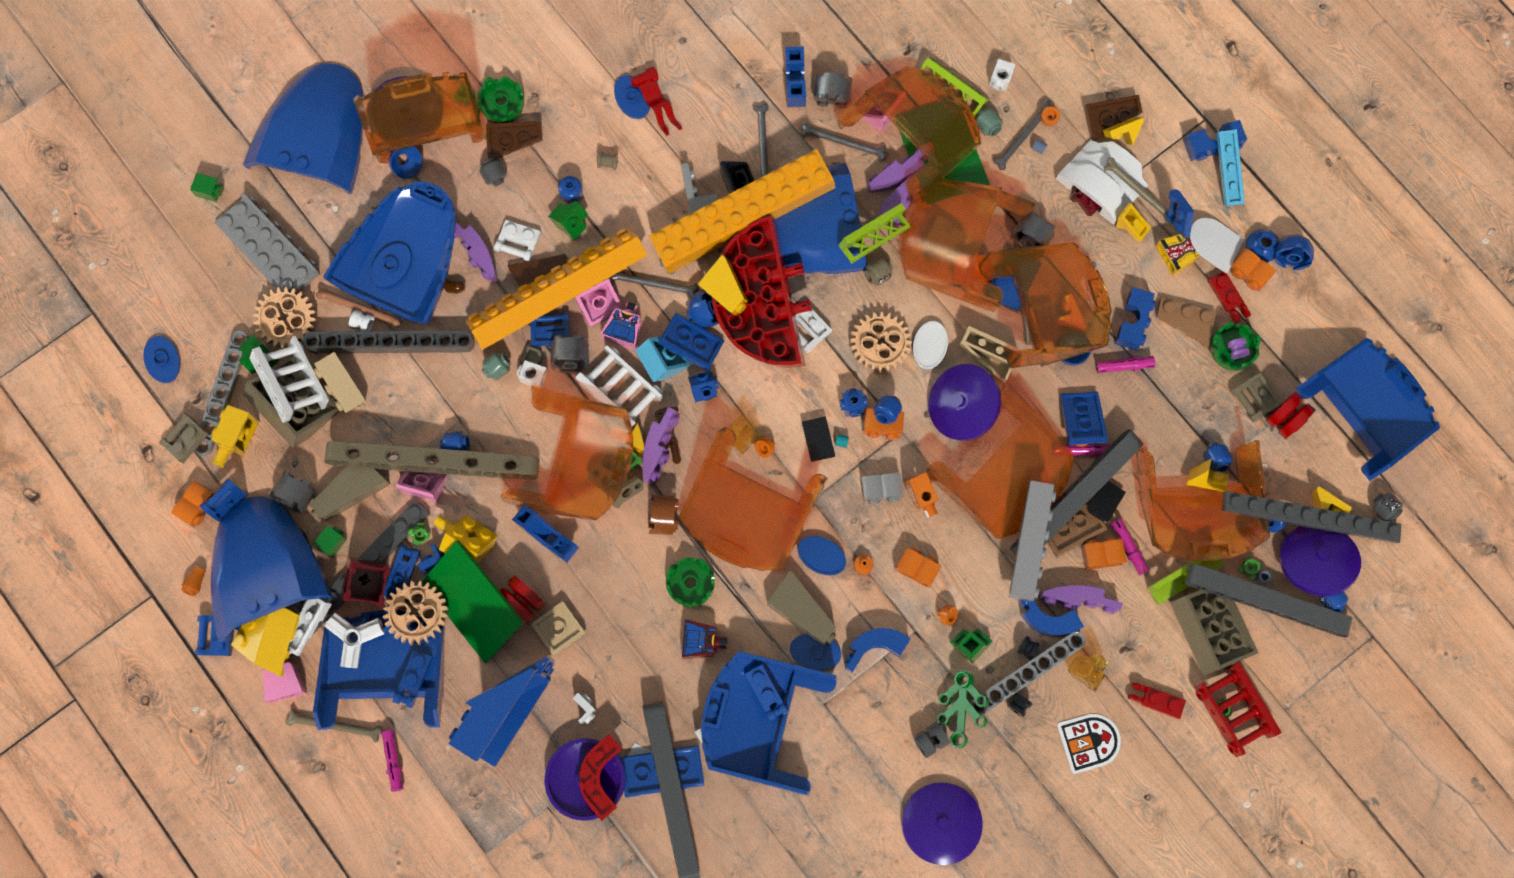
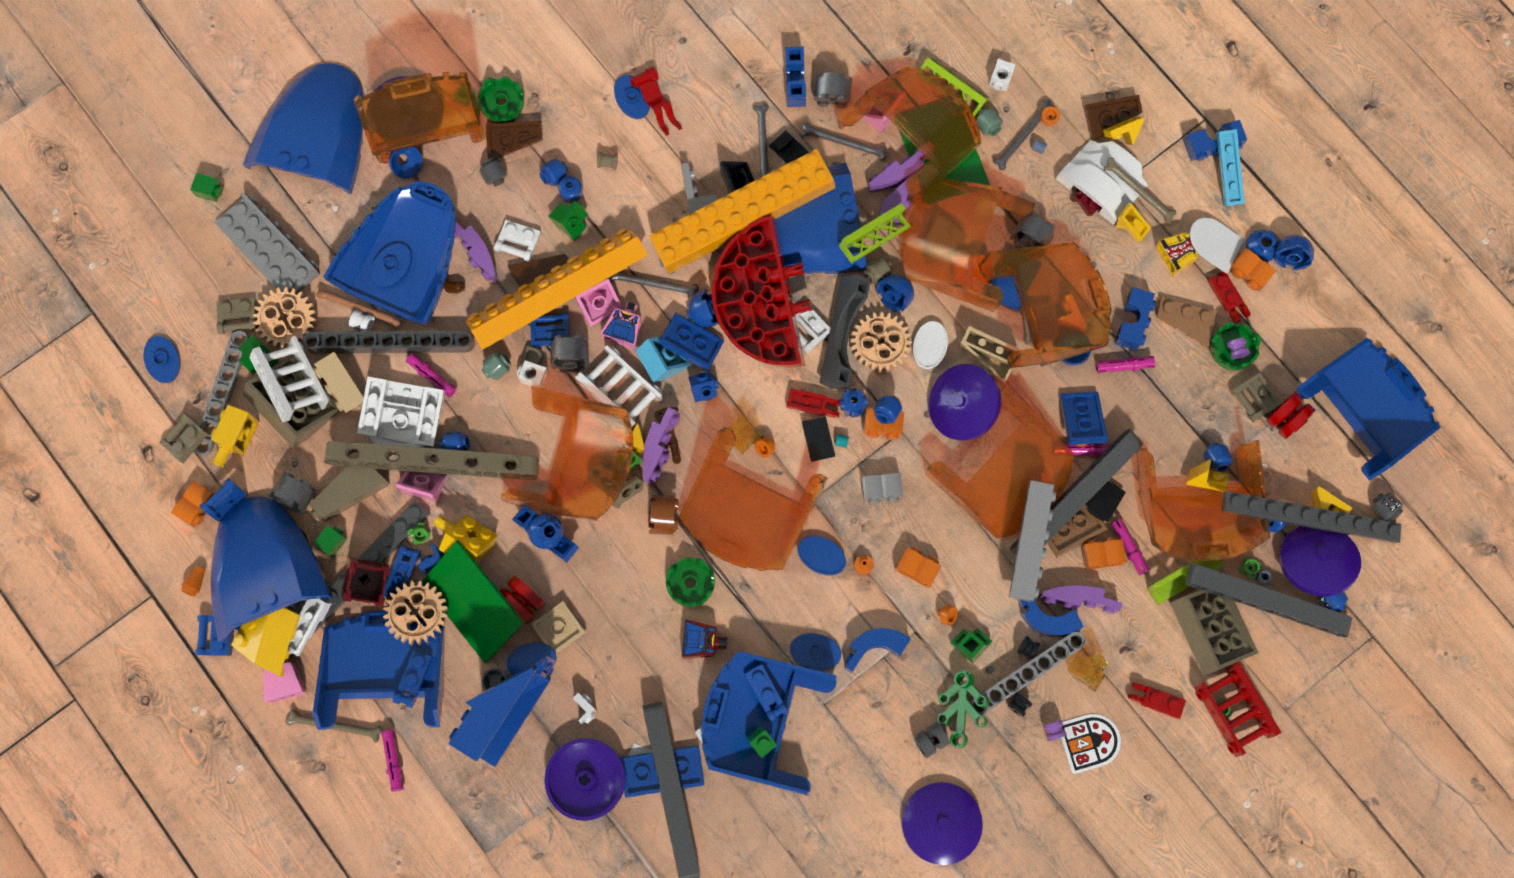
(235, 310): none -> dark tan plate
(343, 629): white piece -> none
(400, 413): none -> white slope
(425, 370): none -> dark pink pin
(493, 677): none -> dark grey wheel
(527, 655): none -> blue piece
(537, 527): none -> blue piece
(553, 172): none -> blue head
(590, 776): red plate -> none
(724, 286): yellow slope -> none
(761, 741): none -> green brick
(788, 147): none -> black piece
(800, 609): dark tan slope -> none
(811, 403): none -> red hinge
(851, 296): none -> dark grey arch
(896, 292): none -> blue cylinder
(921, 485): orange torso -> none
(1054, 730): none -> medium lavender wheel
(1180, 213): blue plate -> none

